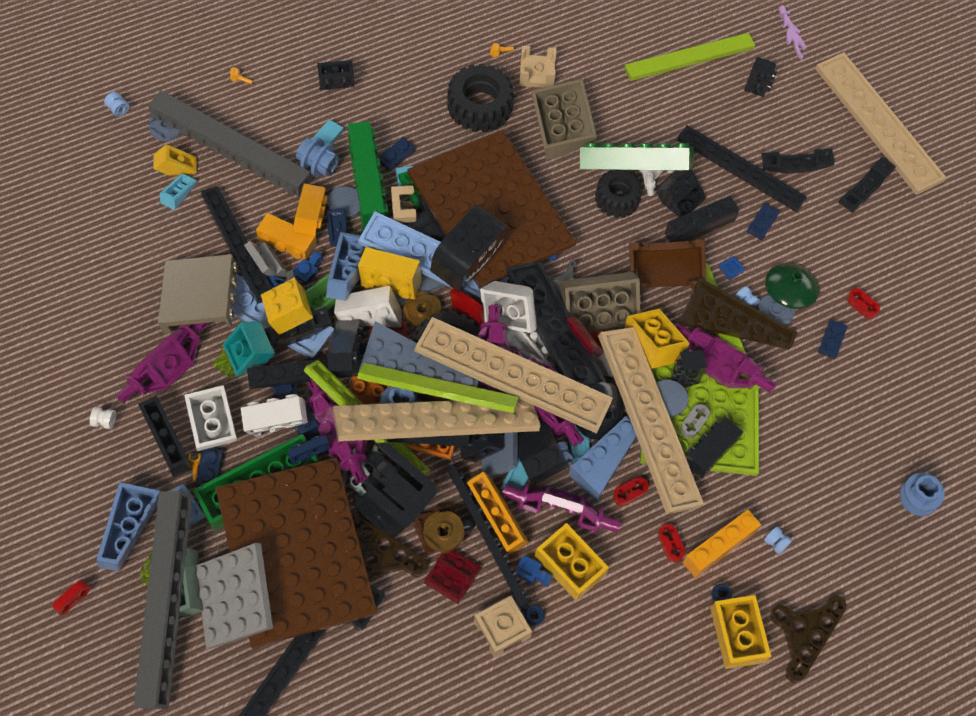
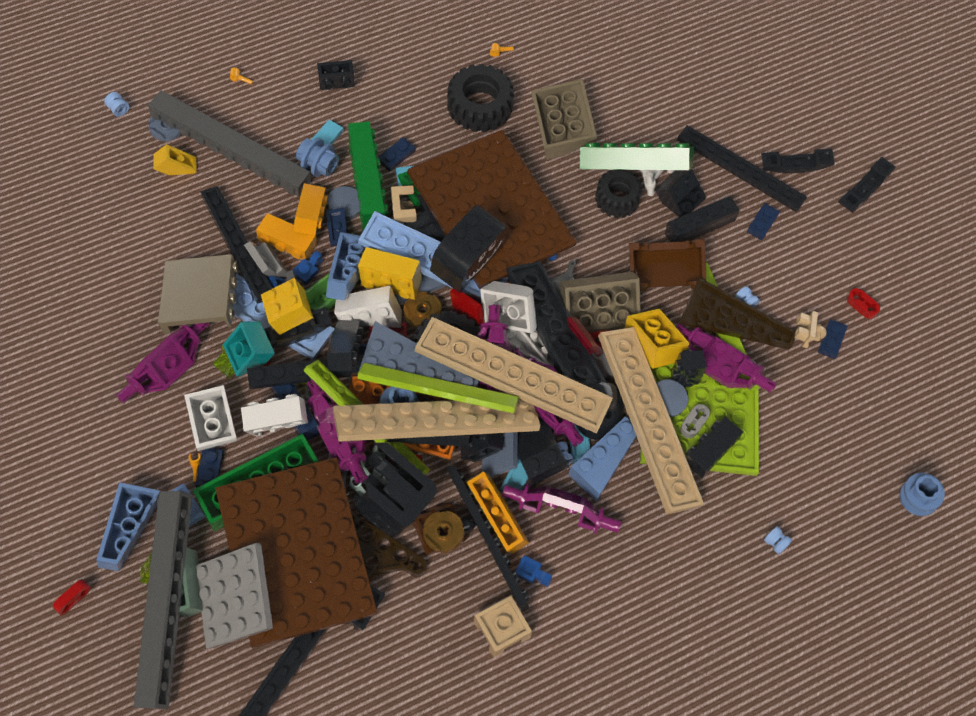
(103, 418): white wheel -> none
(165, 437): black brick -> none
(173, 200): medium azure slope -> none
(304, 451): dark blue plate -> none
(452, 575): dark red slope -> none
(534, 609): dark blue plate -> none
(537, 70): tan panel -> none
(571, 561): yellow brick -> none
(628, 487): red beam -> none
(667, 544): red beam -> none
(689, 56): lime tile -> none
(721, 543): light orange brick -> none
(721, 588): dark blue plate -> none
(731, 268): blue tile -> none
(740, 632): yellow brick -> none
(760, 77): black brick -> none
(775, 310): sand blue tile -> none
(792, 32): lavender piece -> none
(792, 286): dark green dish -> none
(802, 641): dark brown beam -> none
(811, 329): none -> tan hips
(880, 123): tan plate -> none

